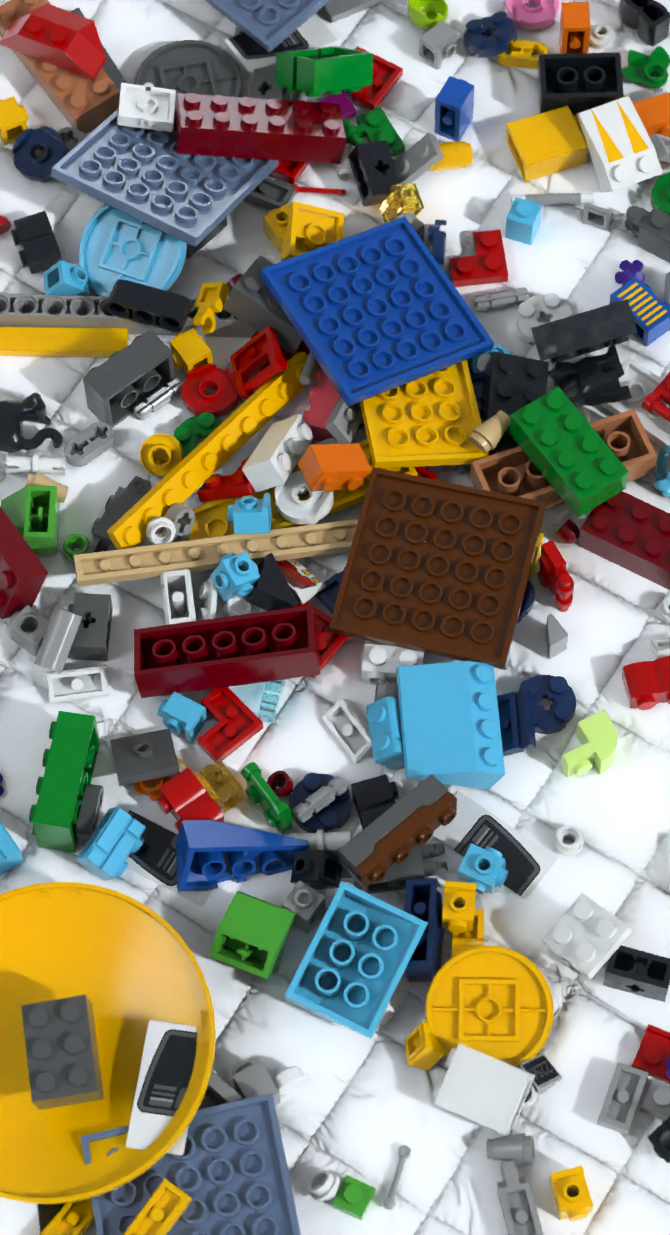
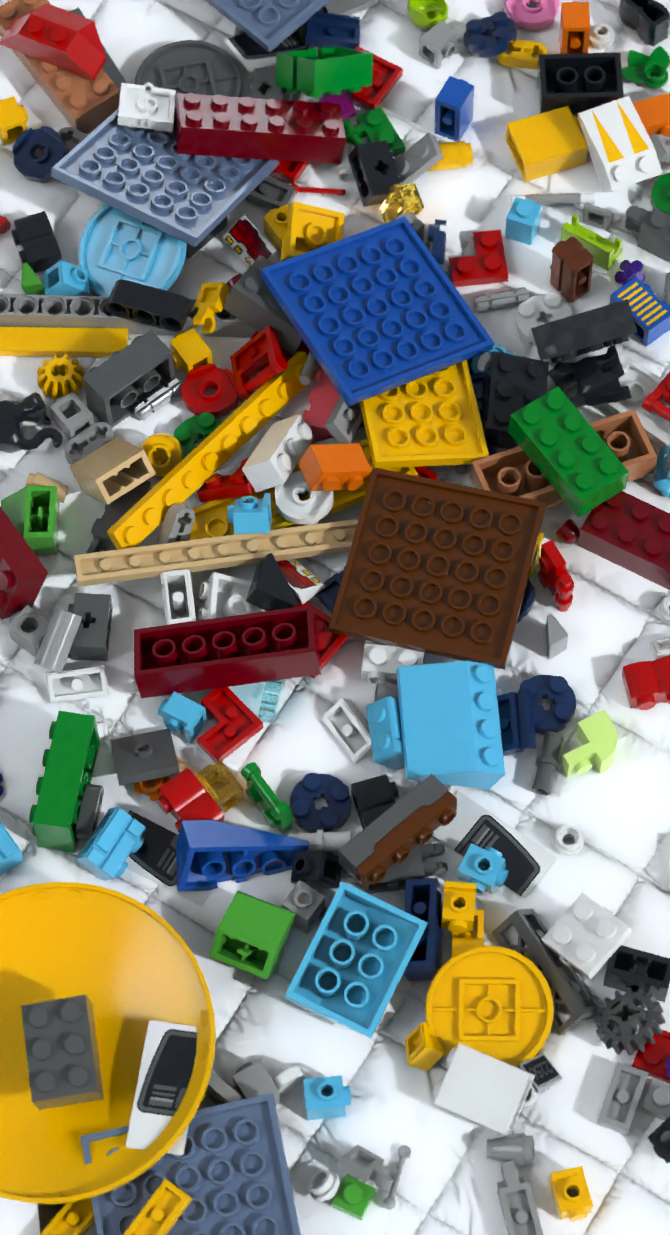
(30, 282): none -> bright green slope
(36, 464): white pin -> none
(60, 376): none -> yellow gear
(71, 415): none -> light grey brick
(72, 542): bright green plate -> none
(112, 470): none -> tan brick
(160, 538): white plate -> none
(235, 575): medium azure brick -> none
(249, 242): none -> slope
(283, 780): dark red hinge -> none
(320, 799): light grey axle -> none
(326, 1097): none -> medium azure brick
(332, 30): none -> dark blue plate
(367, 1166): none -> light grey plate
(490, 432): tan cone -> none
(547, 763): none -> dark grey pin
(563, 978): none -> dark grey fence
(571, 269): none -> copper brick
(602, 249): none -> lime hinge
(629, 1021): none -> dark grey gear

